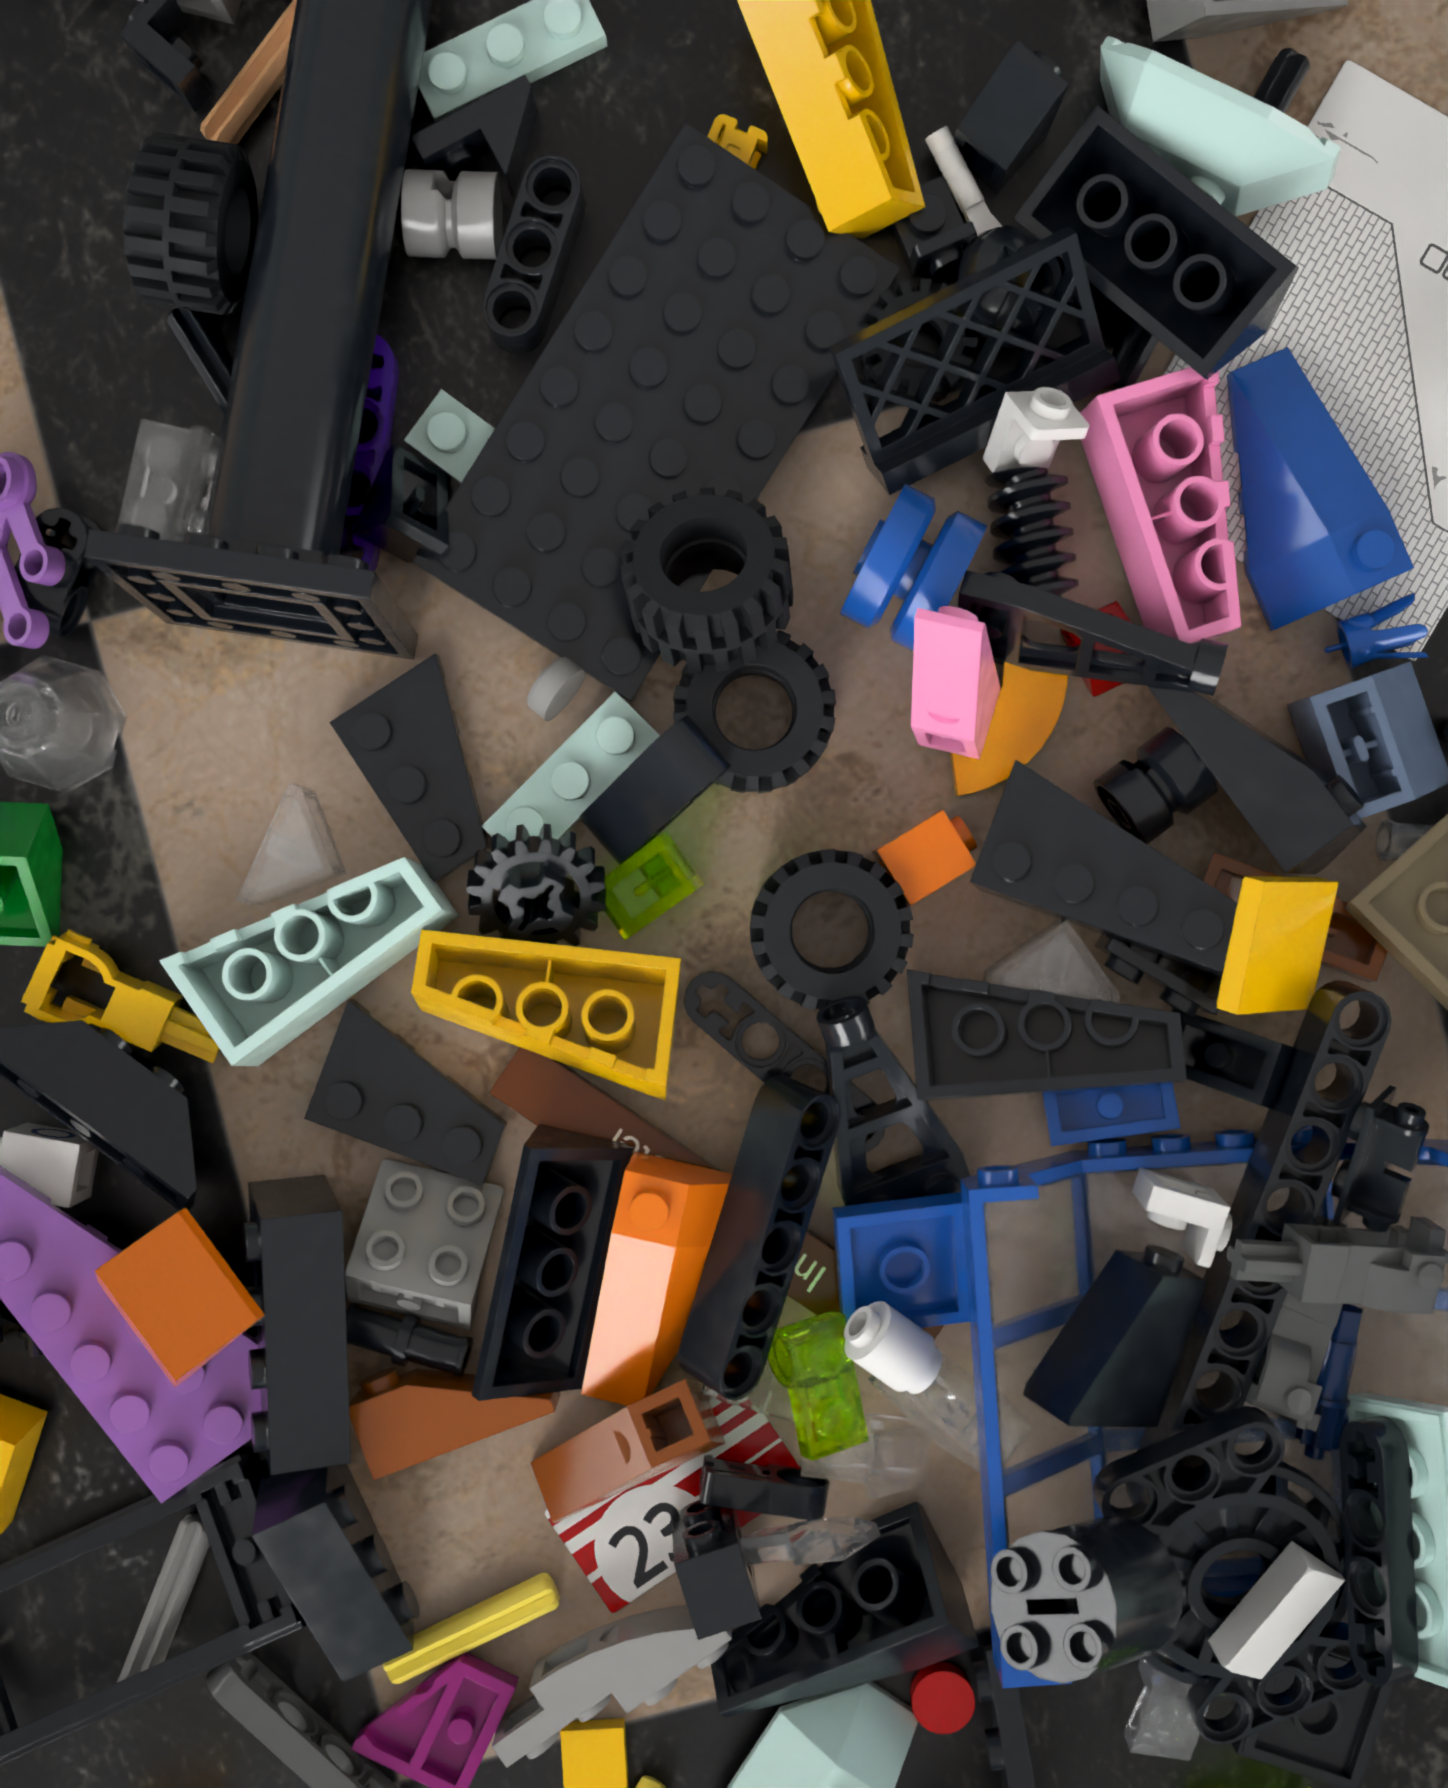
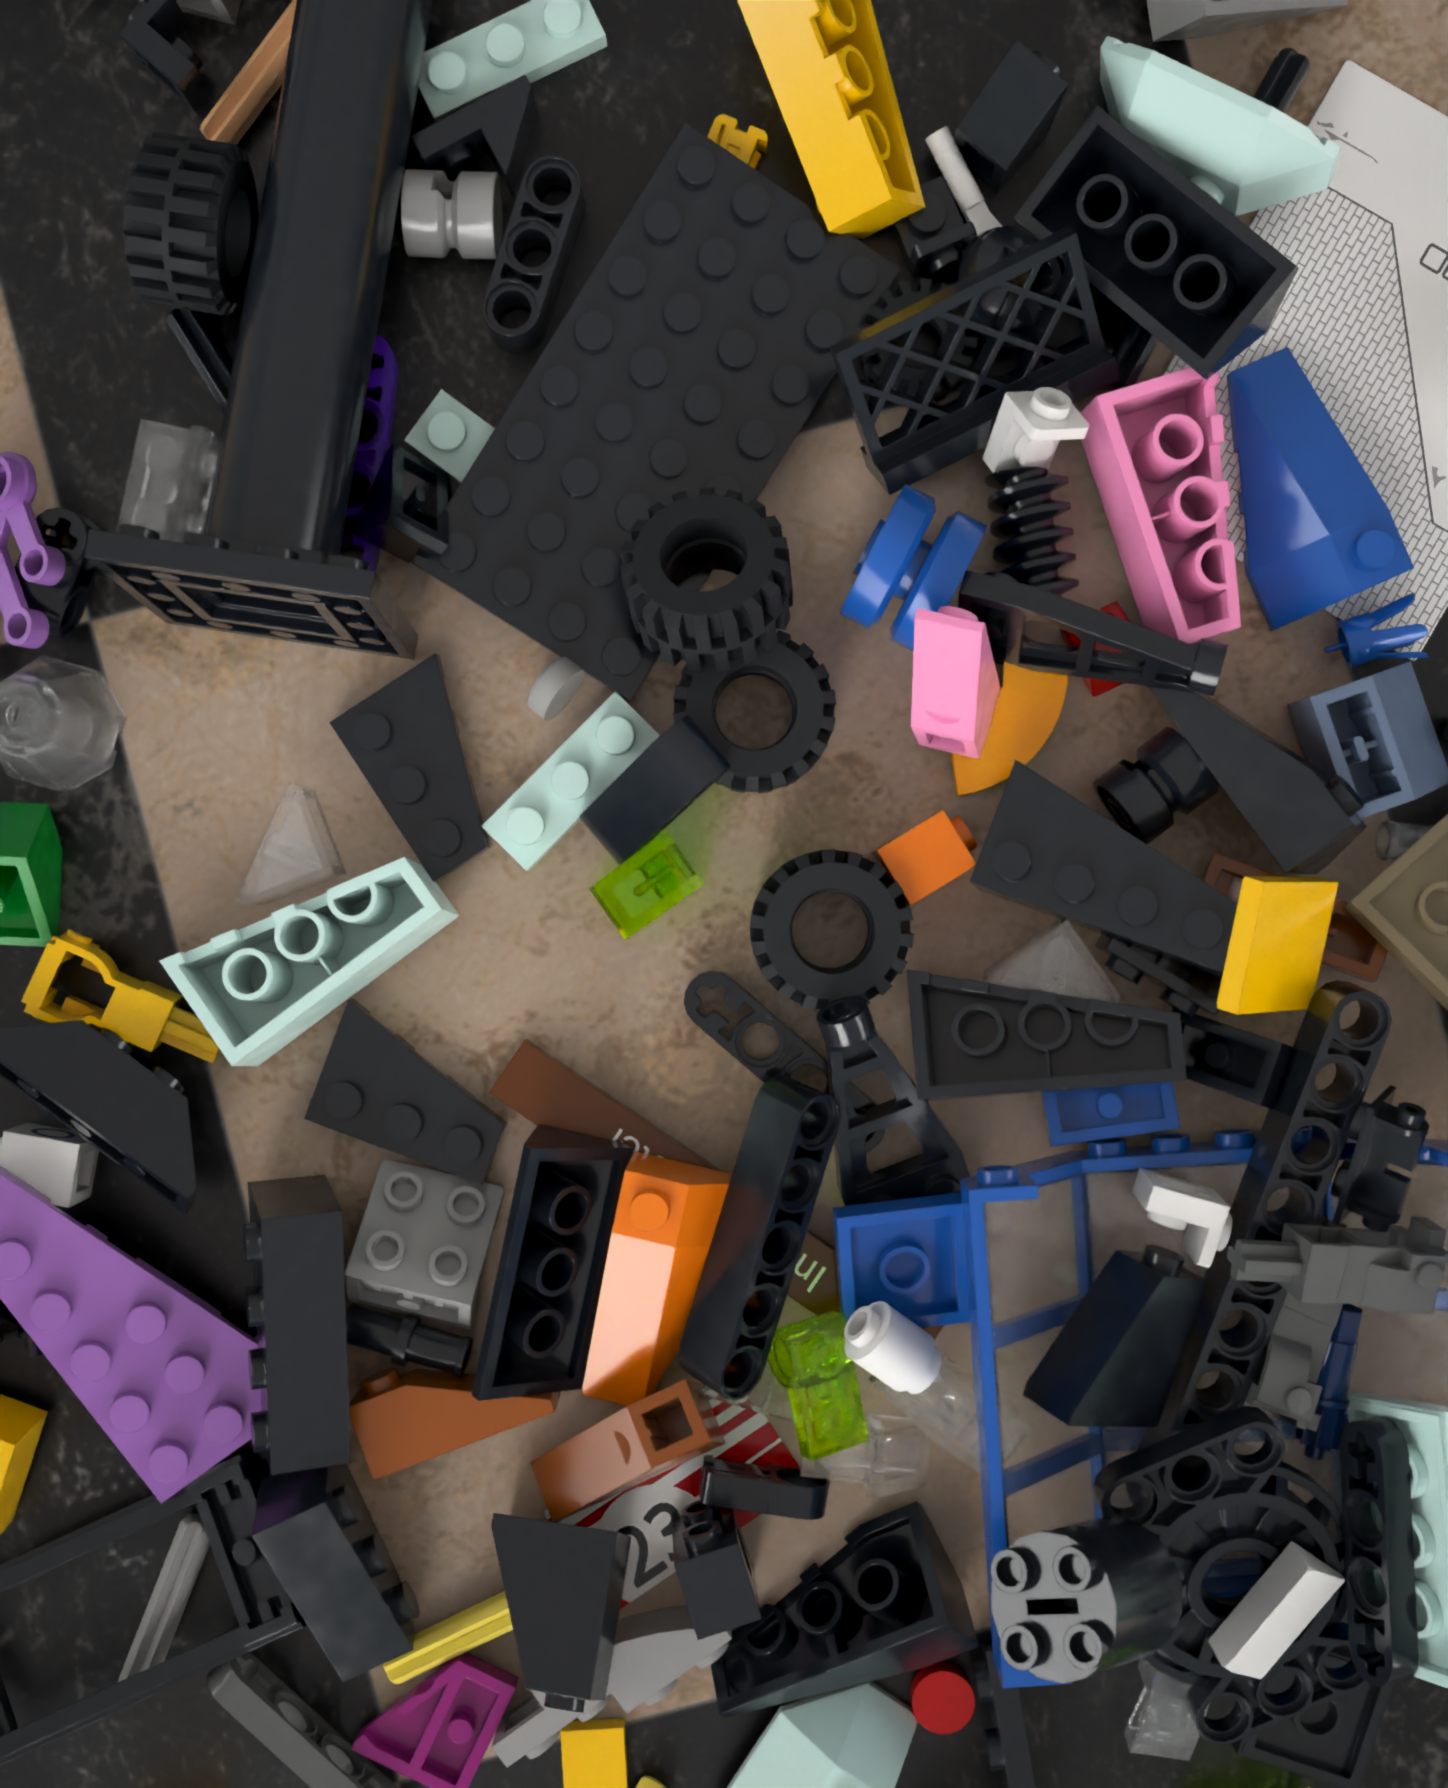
(178, 1296): orange slope -> none
(535, 888): black gear -> none
(560, 1001): yellow wedge -> none
(562, 1604): none -> black slope
(809, 1540): clear slope -> none

